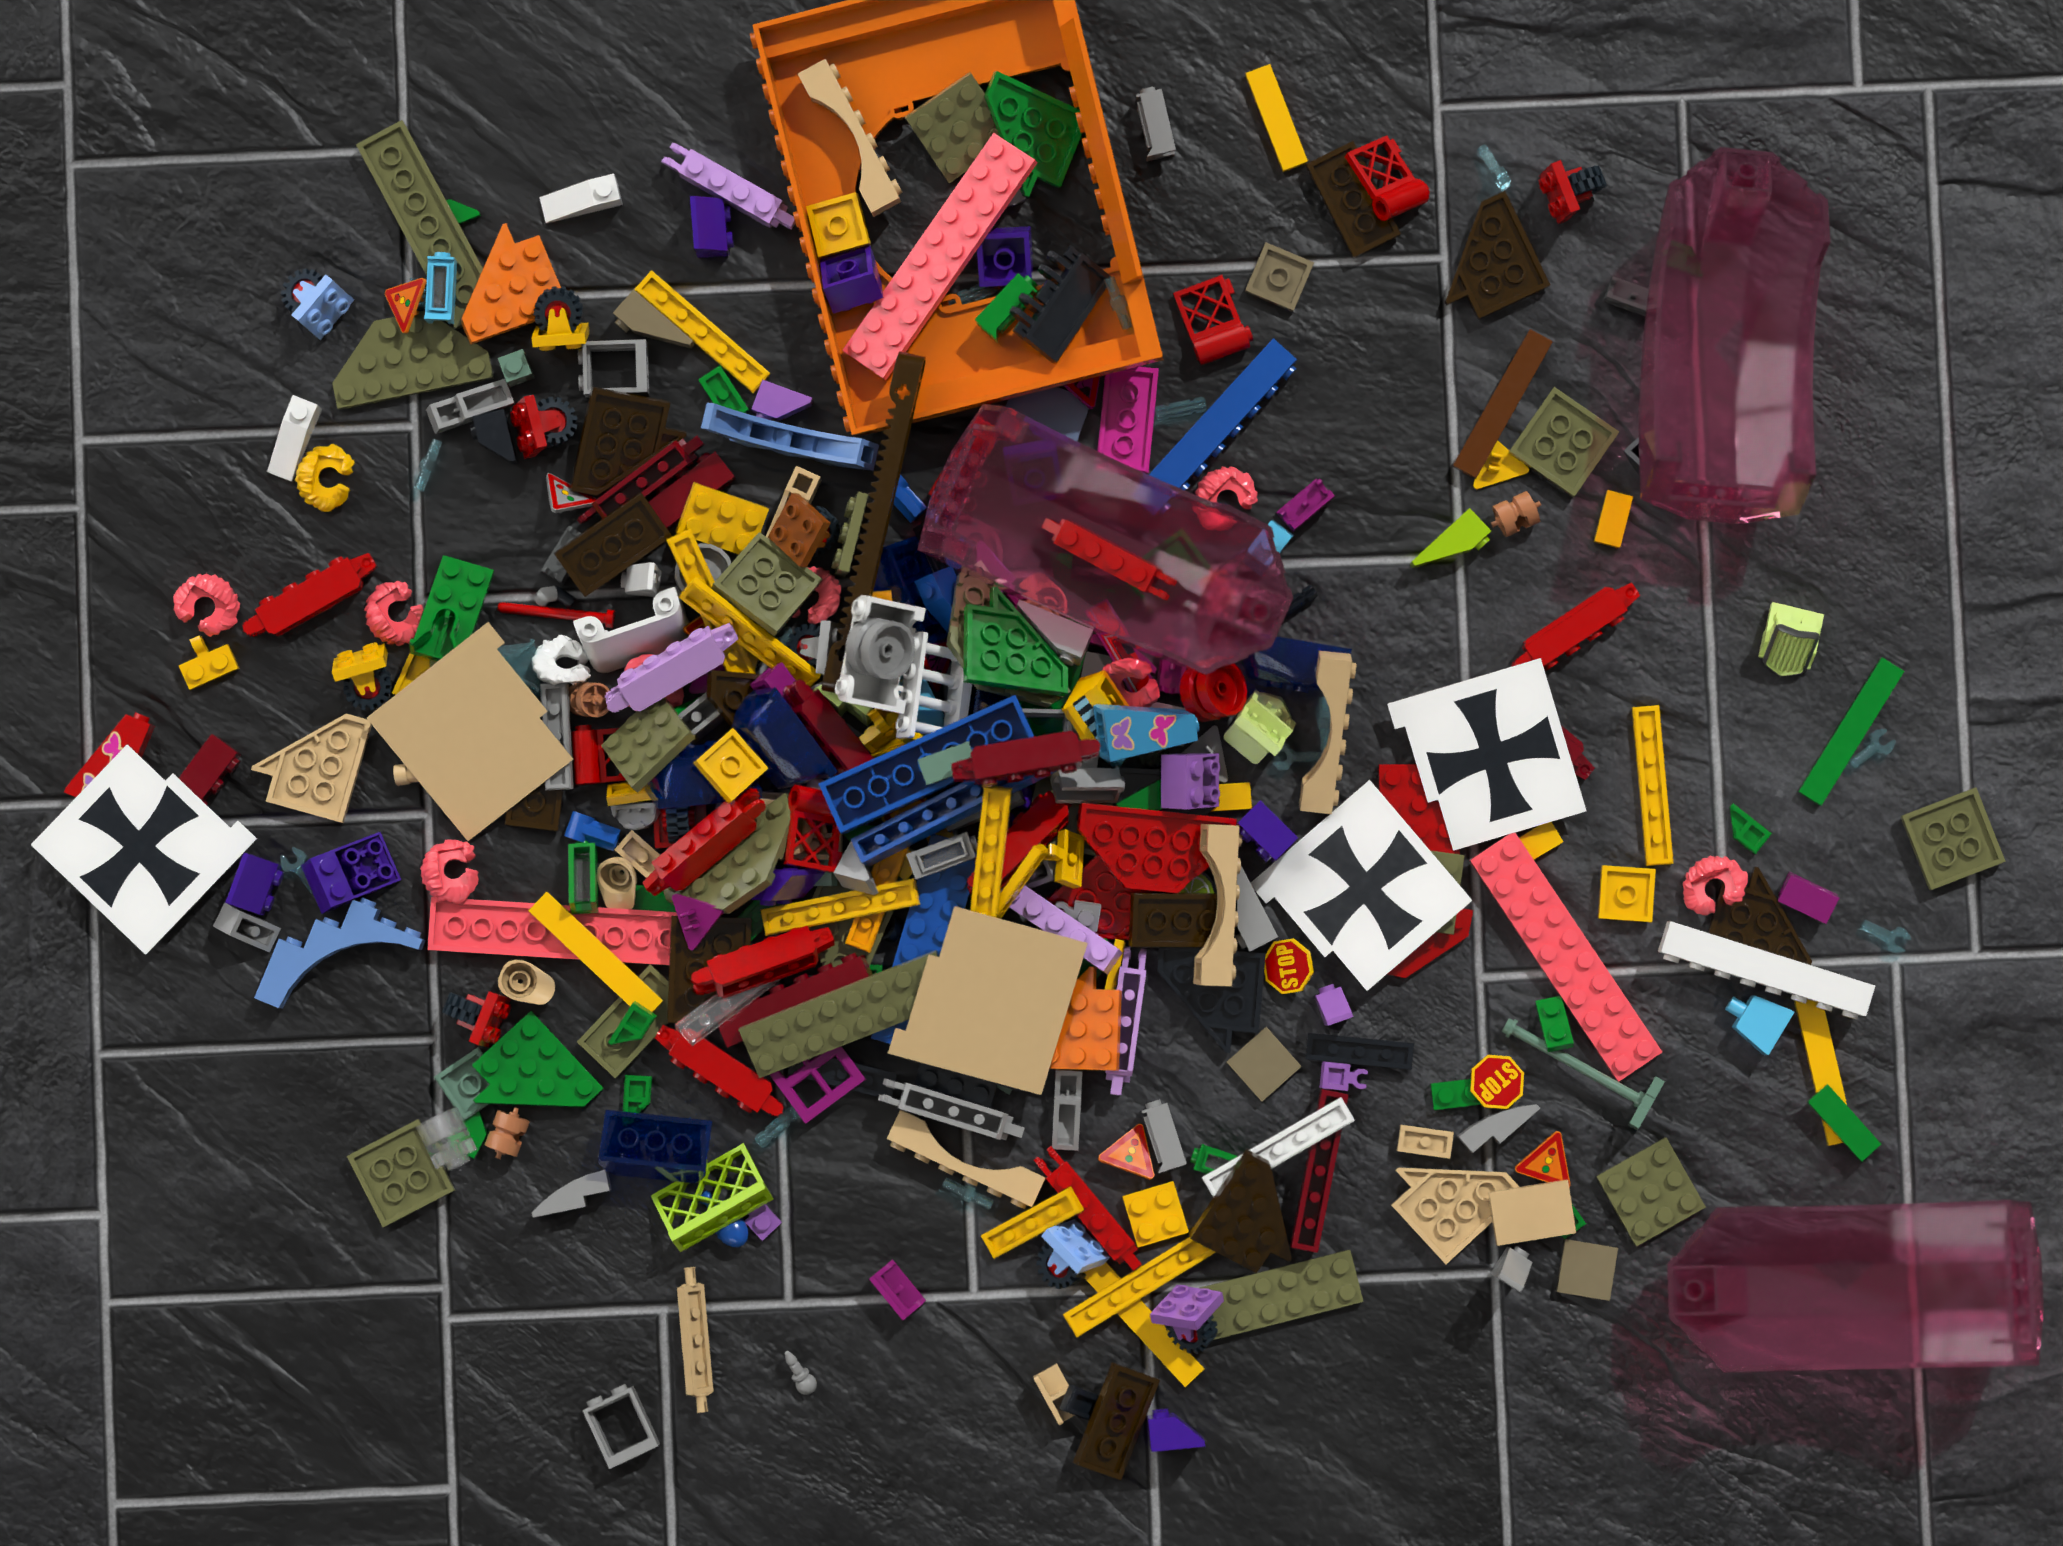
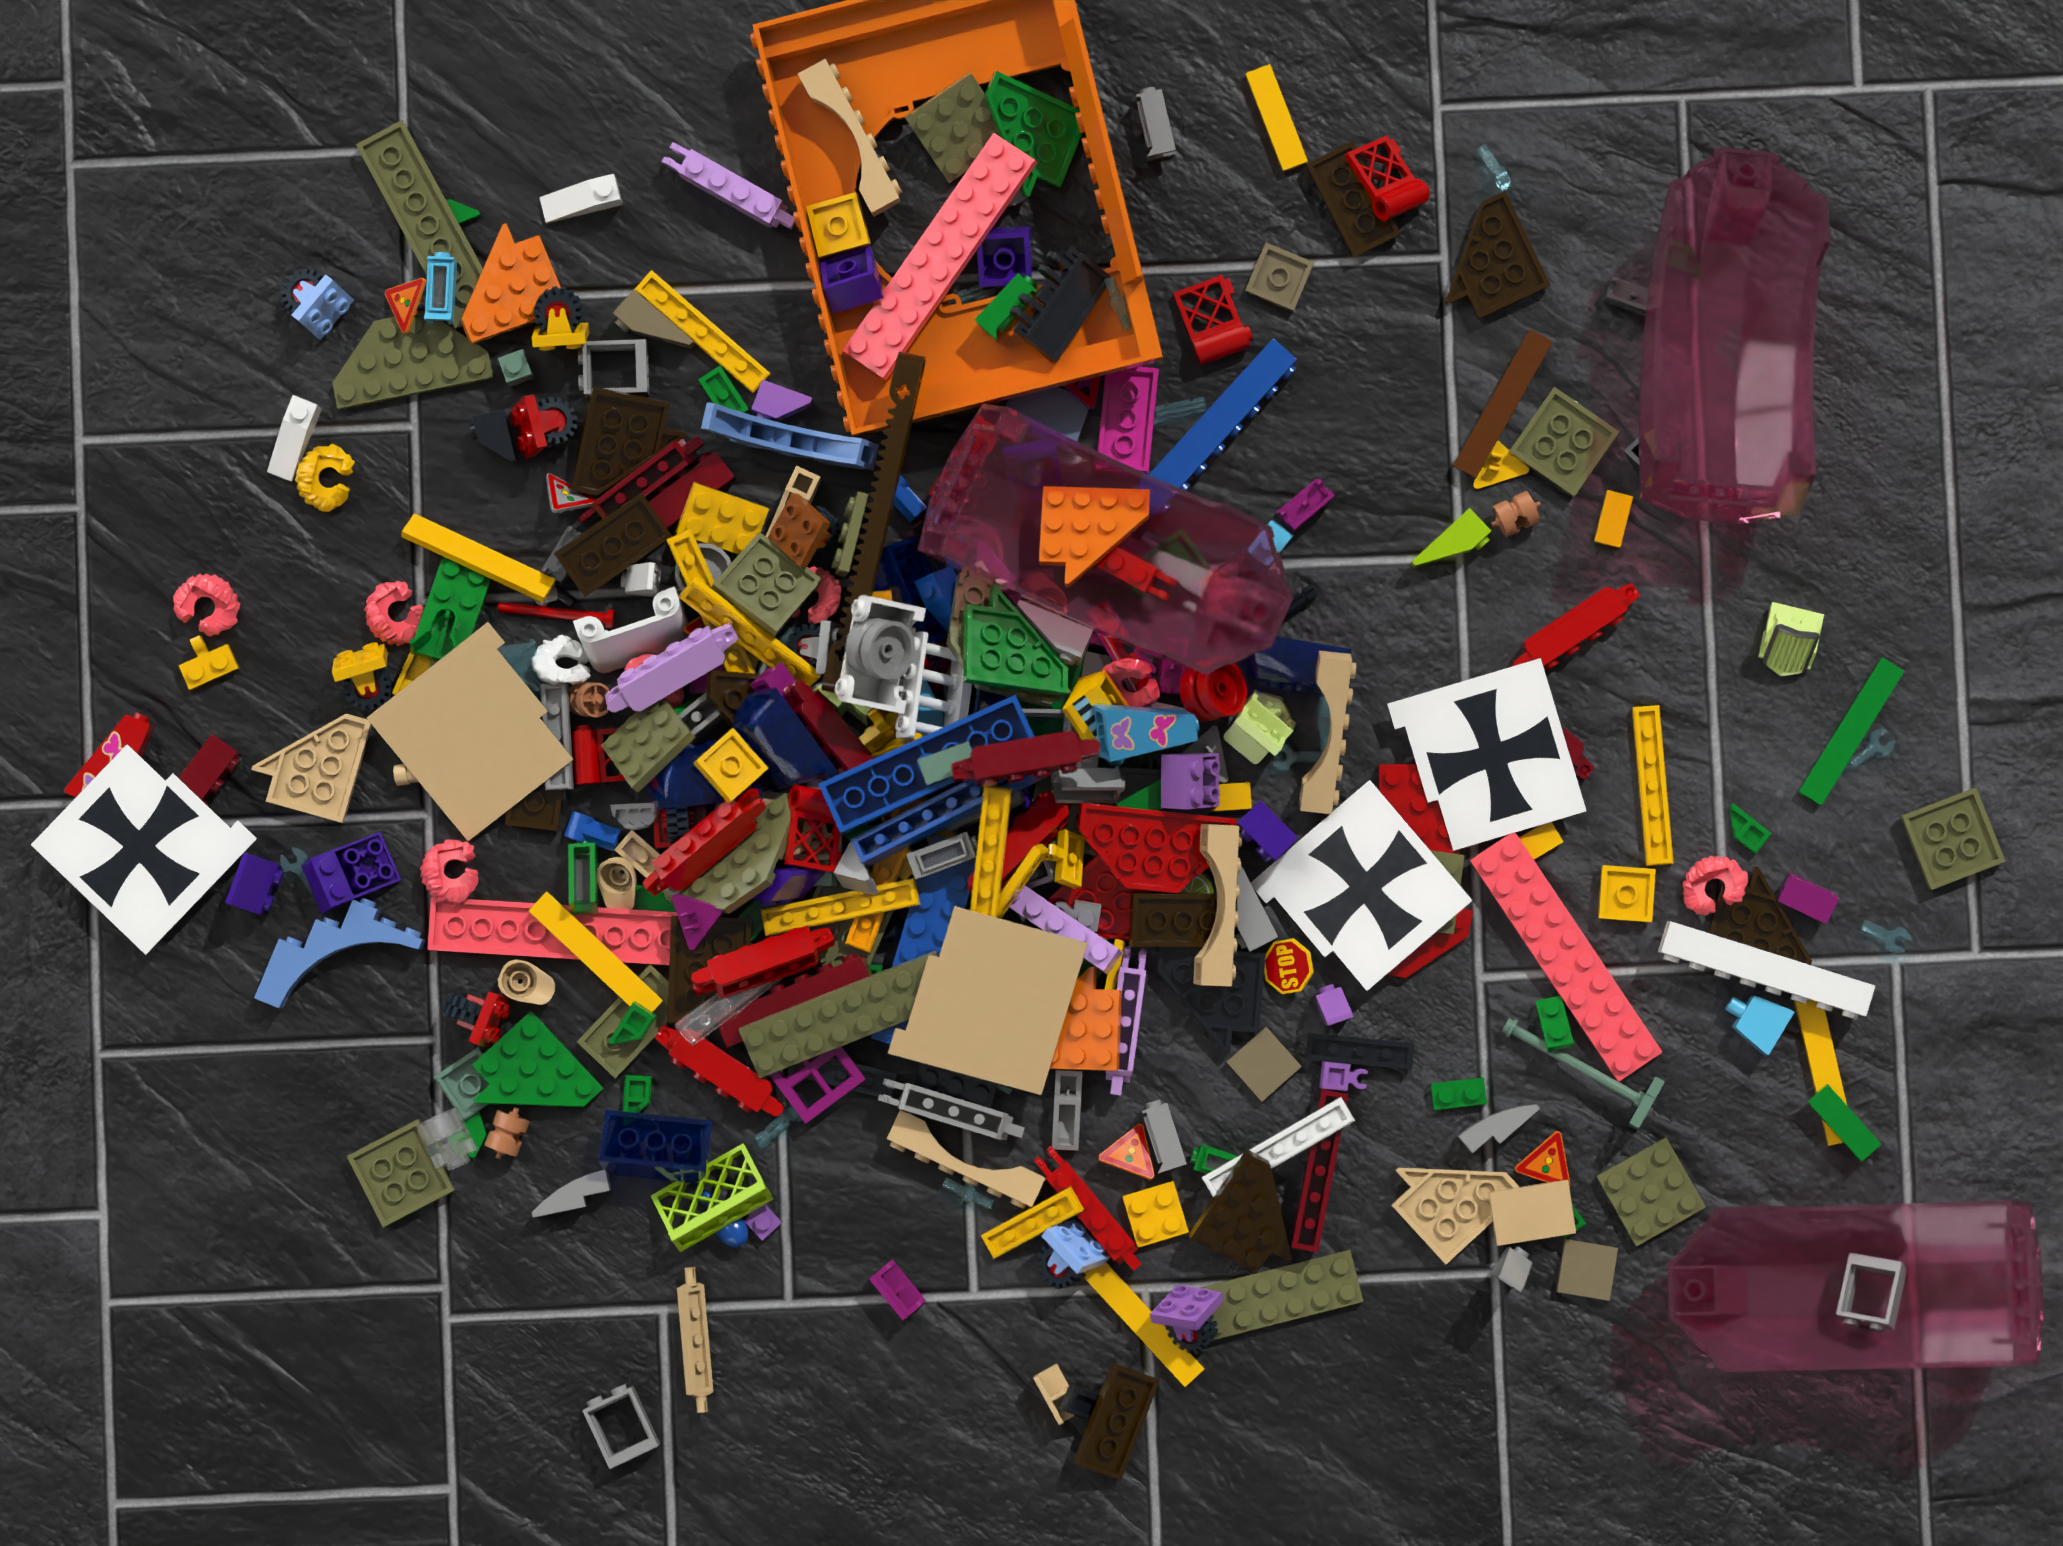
(246, 927): light grey slope -> none
(310, 597): red hinge -> none
(428, 465): clear light blue bar -> none
(464, 405): light grey slope -> none
(478, 558): none -> yellow tile
(623, 793): yellow tile -> none
(710, 226): dark purple slope -> none
(804, 1381): light grey bar -> none
(1087, 524): none -> orange wing
(1135, 1285): yellow tile -> none
(1171, 1432): dark purple slope -> none
(1228, 479): coral piece -> none
(1425, 1141): tan plate -> none
(1497, 1082): piece -> none
(1569, 188): red plate -> none
(1878, 1266): none -> light grey window

